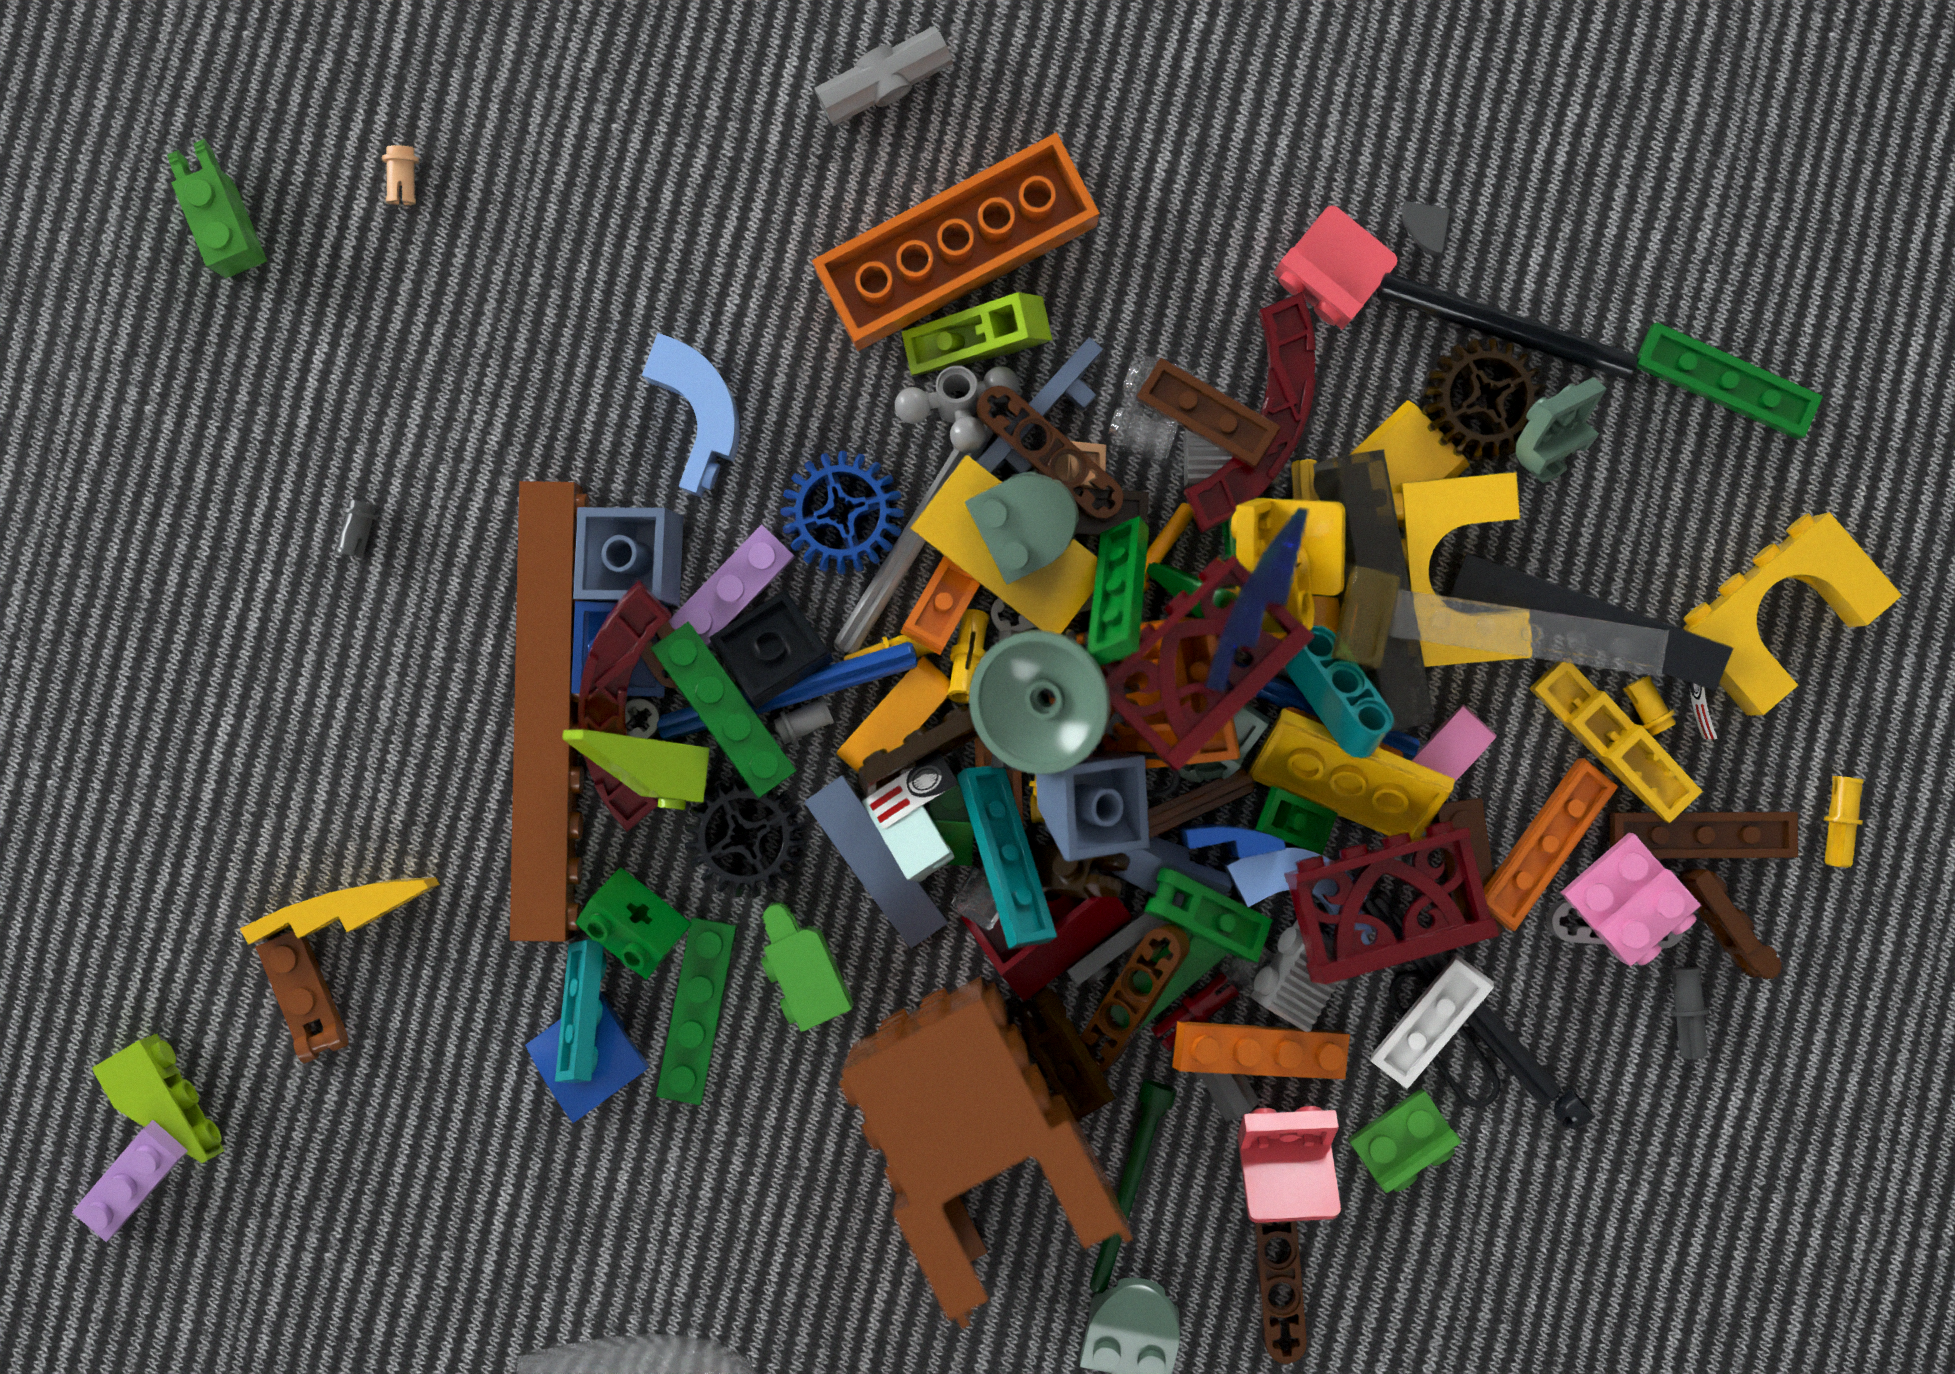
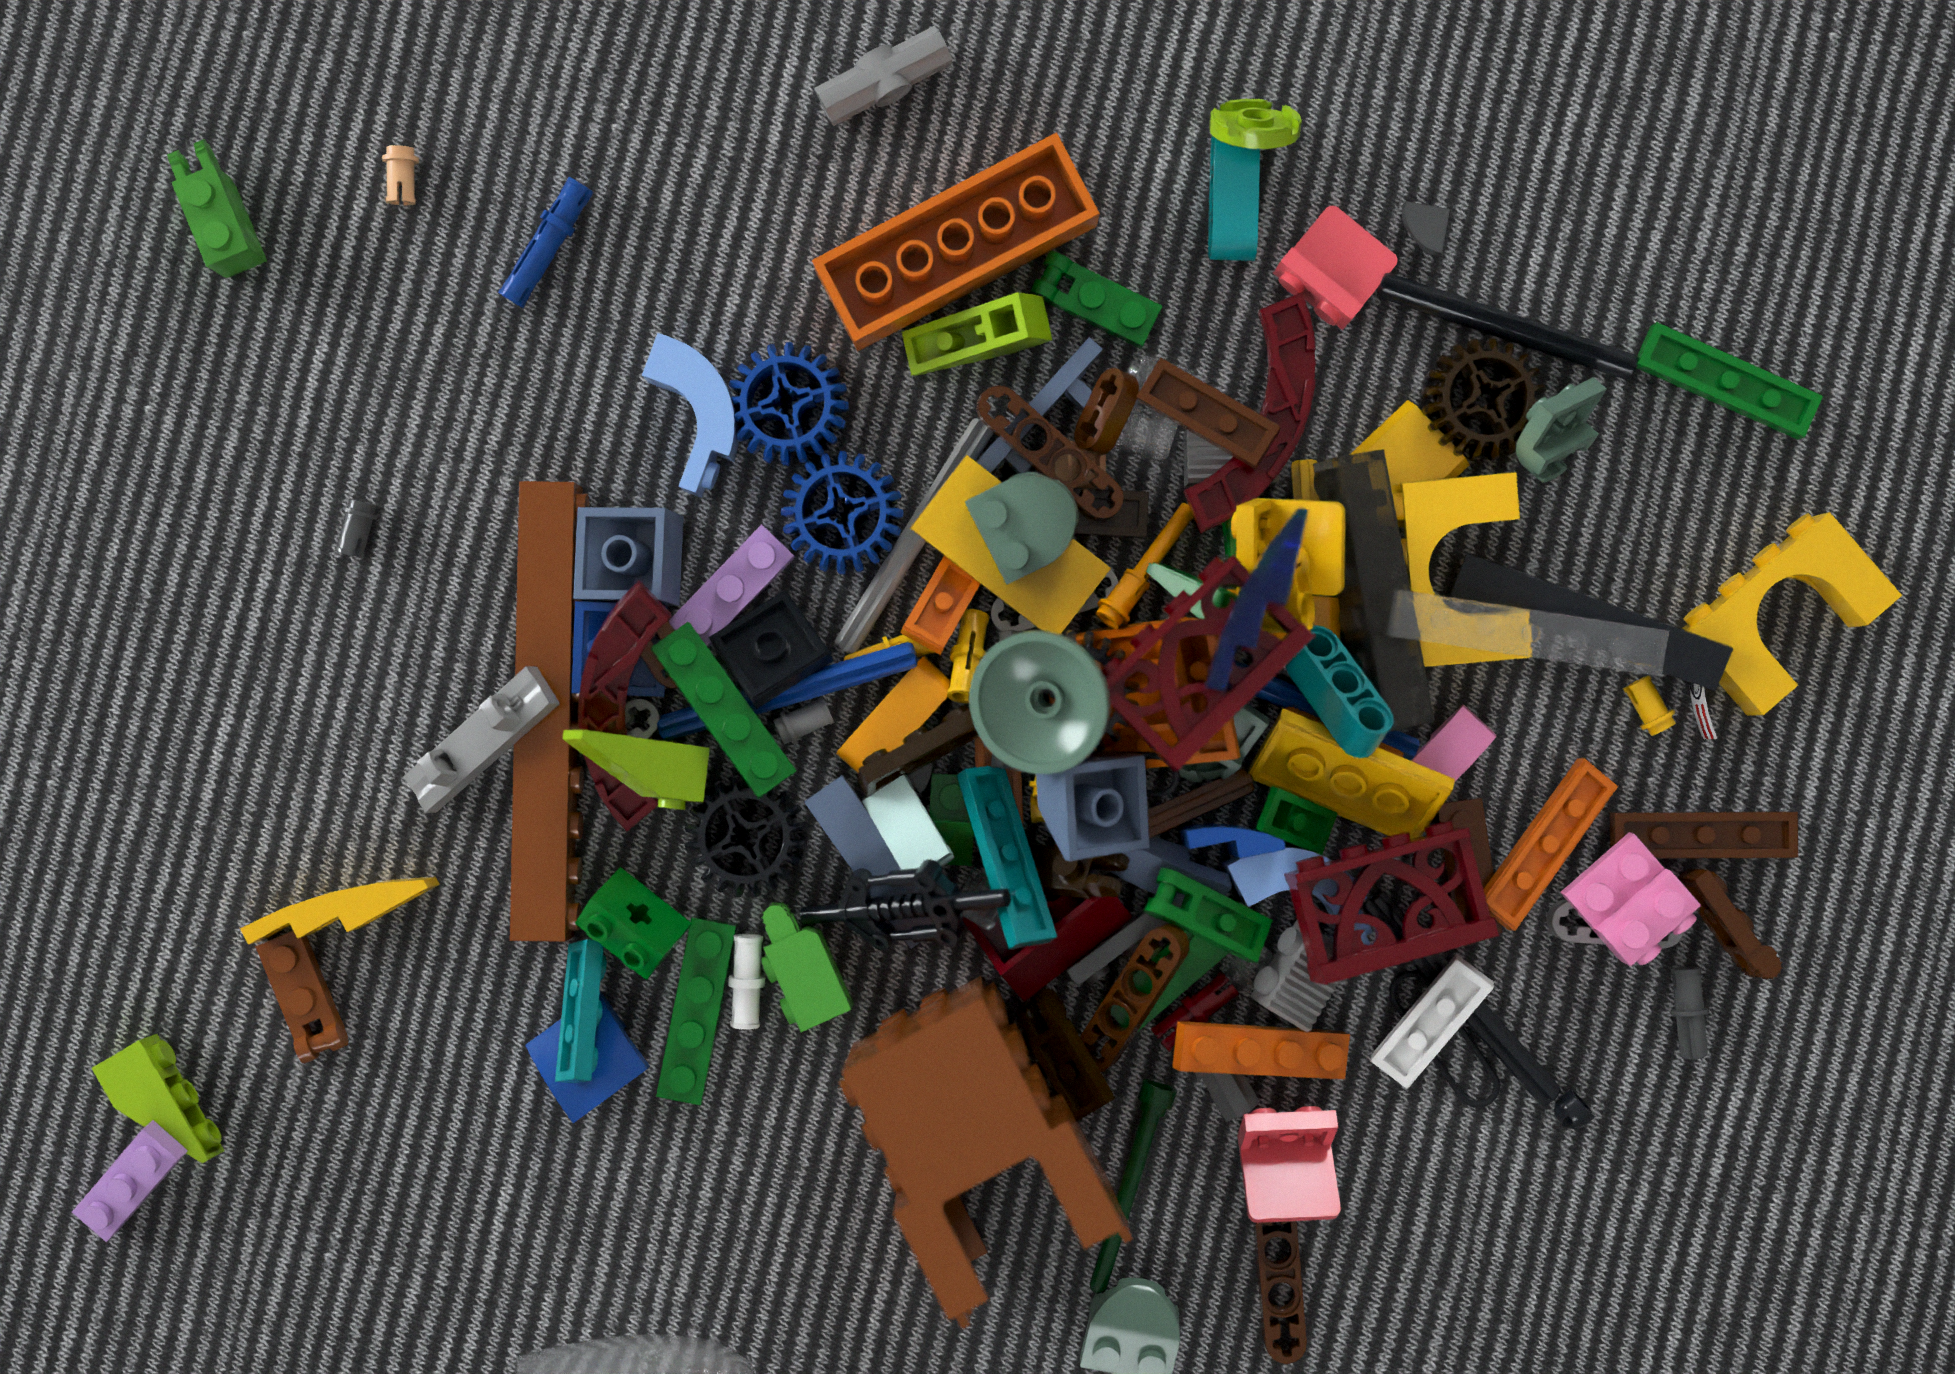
(481, 739): none -> light grey hinge
(555, 227): none -> blue pin
(746, 981): none -> white pin
(808, 399): none -> blue gear
(911, 790): sticker -> none
(939, 901): none -> black bar
(967, 432): light grey piece -> none
(1097, 300): none -> green plate
(1106, 411): none -> reddish brown beam
(1118, 592): green plate -> none
(1233, 202): none -> teal beam
(1254, 124): none -> lime tile
(1365, 616): clear yellow tile -> none
(1405, 1142): bright green bracket -> none
(1616, 740): yellow slope -> none
(1843, 821): yellow axle -> none

